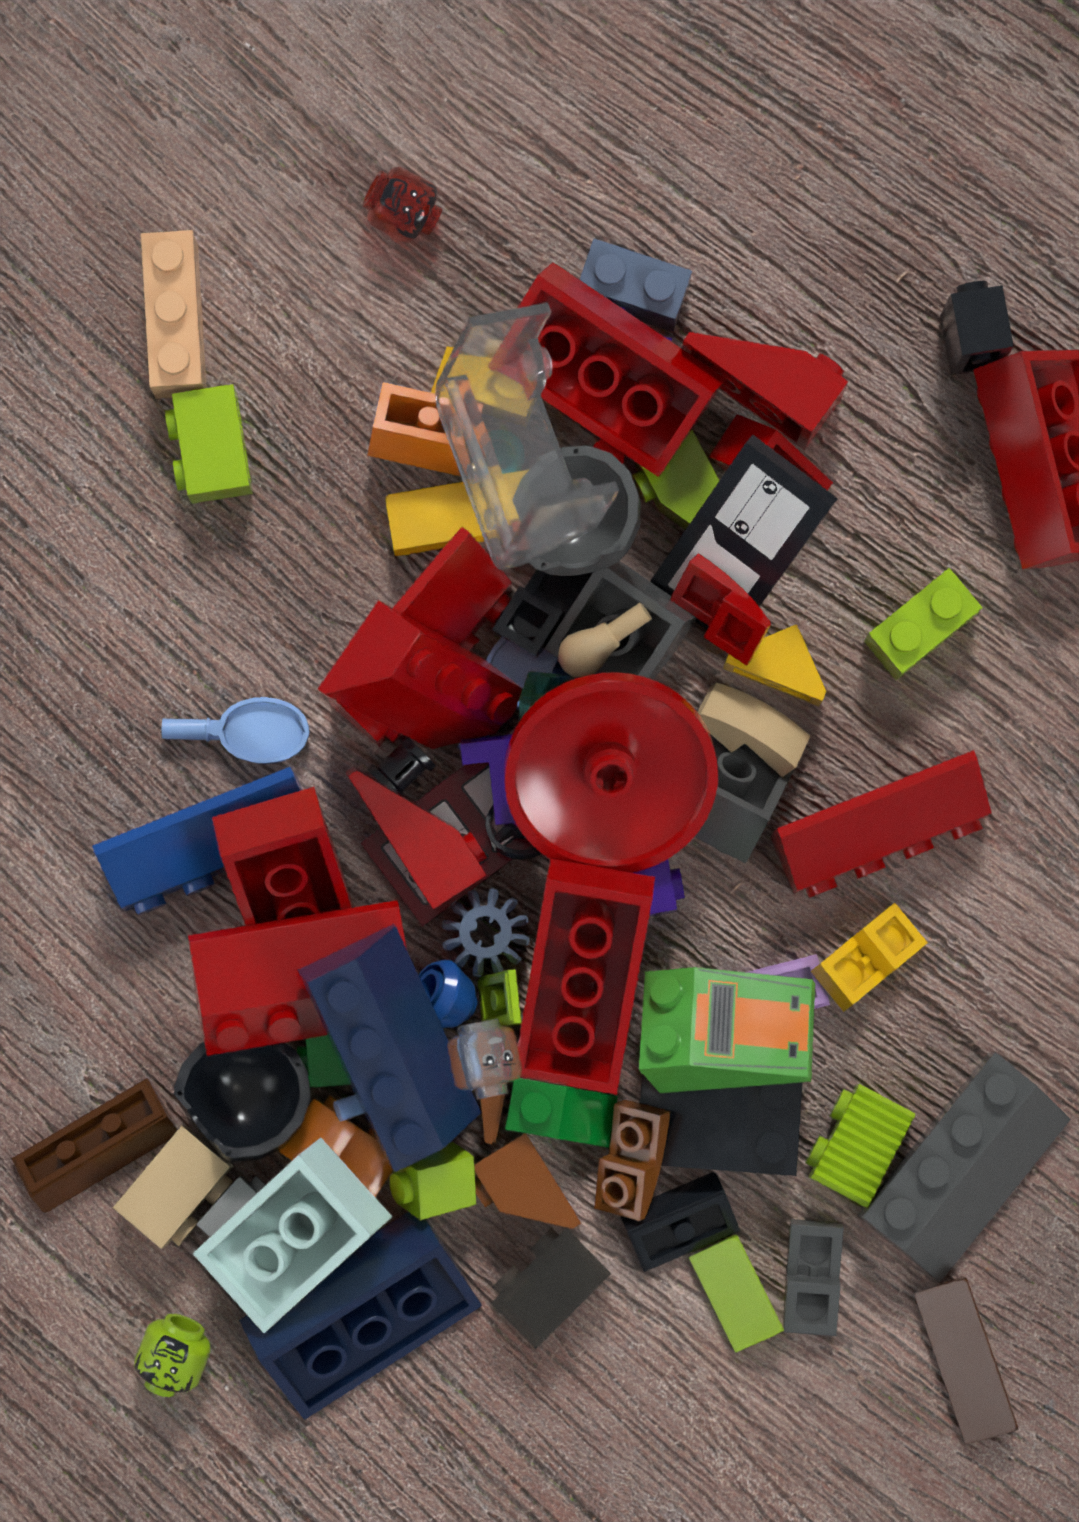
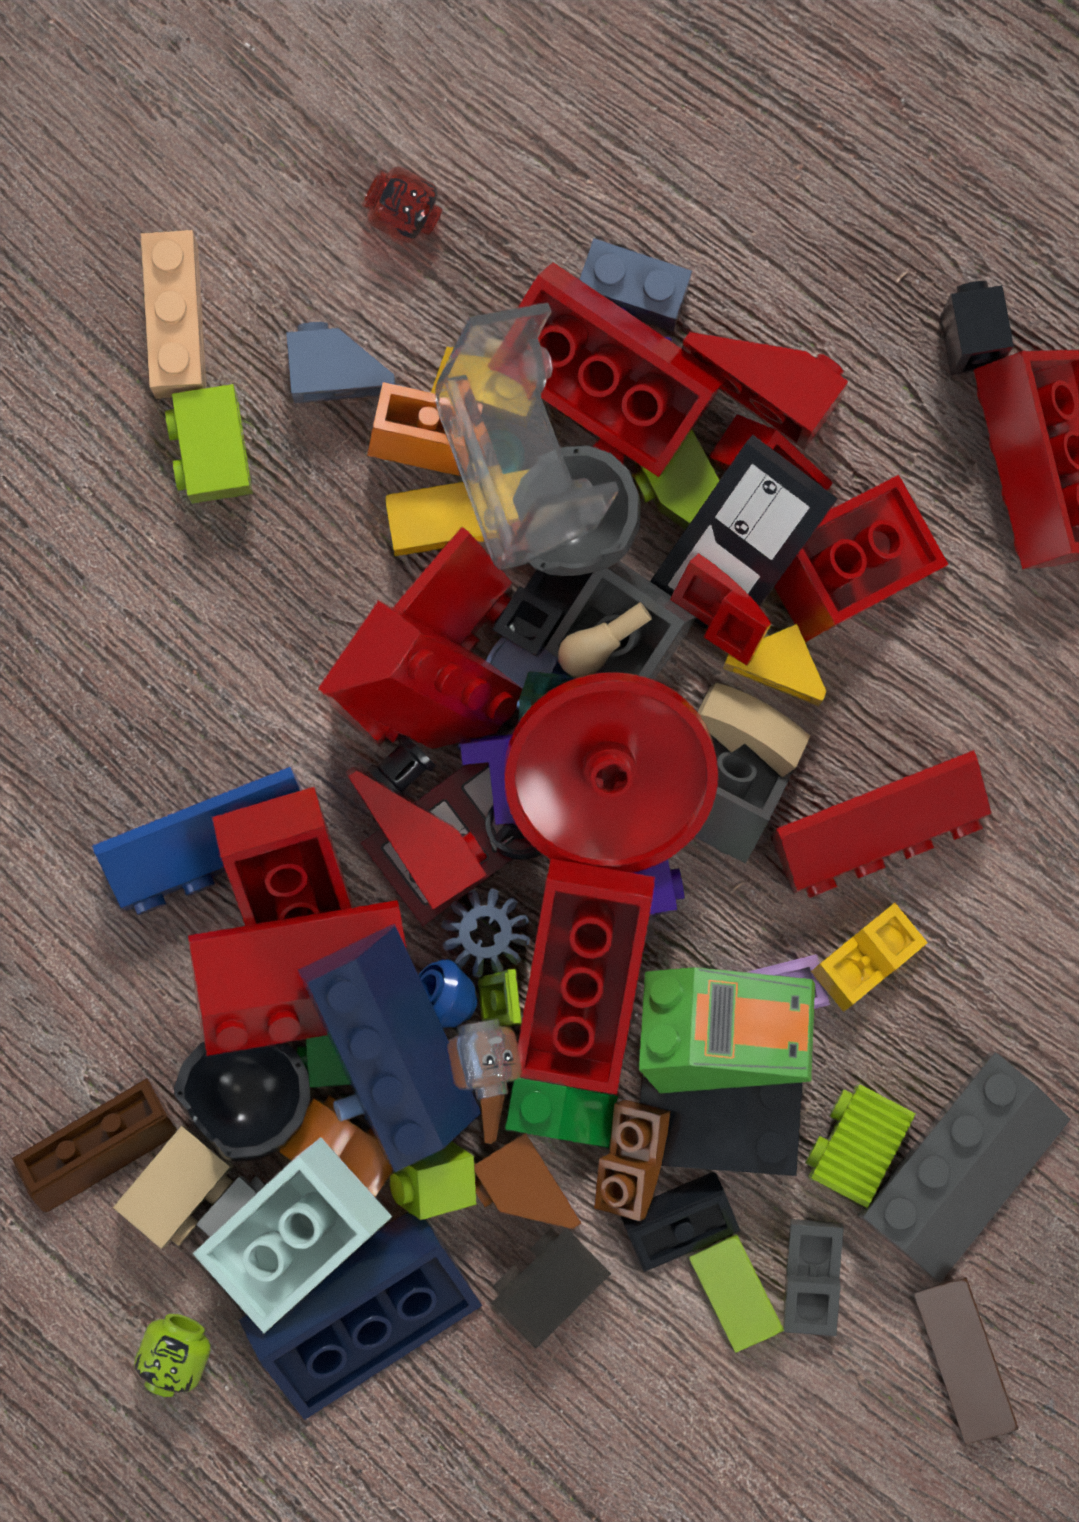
(252, 730): light blue piece -> none
(331, 366): none -> sand blue slope
(859, 559): none -> red slope
(922, 624): lime brick -> none

